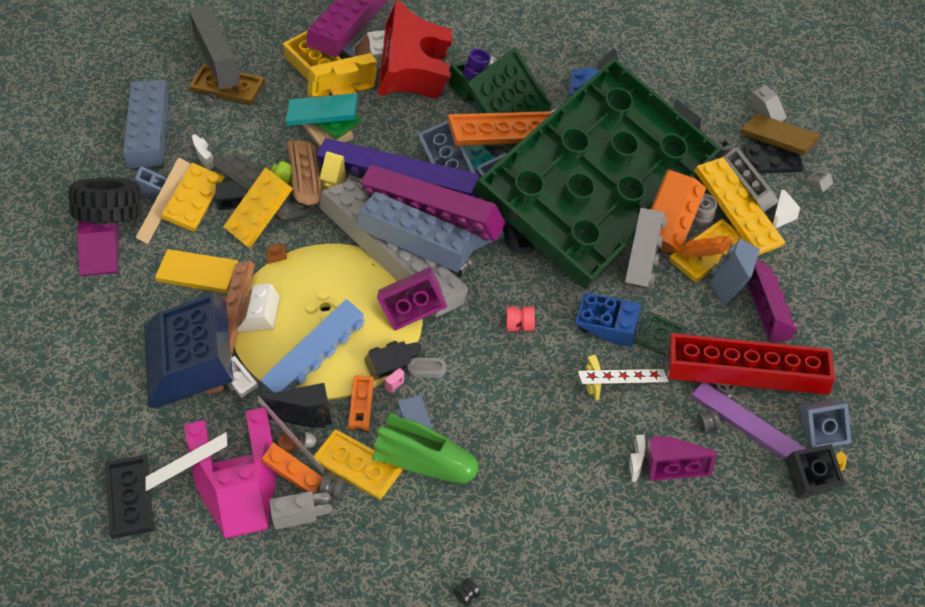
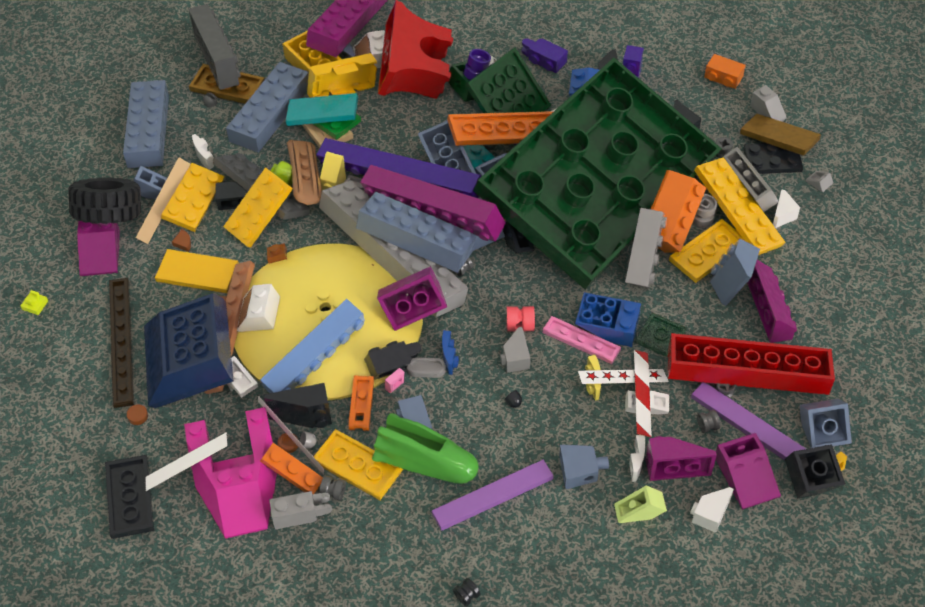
(34, 303): none -> neon yellow tile
(121, 343): none -> dark brown tile
(137, 414): none -> dark orange tile
(182, 241): none -> dark orange tile
(267, 107): none -> sand blue brick
(449, 352): none -> blue slope
(492, 495): none -> medium lavender tile
(514, 399): none -> black hinge
(516, 353): none -> light grey slope
(545, 54): none -> dark purple hinge
(580, 465): none -> sand blue torso
(581, 340): none -> bright pink tile
(633, 59): none -> dark purple brick
(640, 505): none -> yellowish green slope
(642, 393): none -> sticker
(658, 402): none -> white slope
(706, 246): orange plate -> none
(711, 509): none -> white slope
(724, 71): none -> orange brick
(747, 470): none -> magenta slope

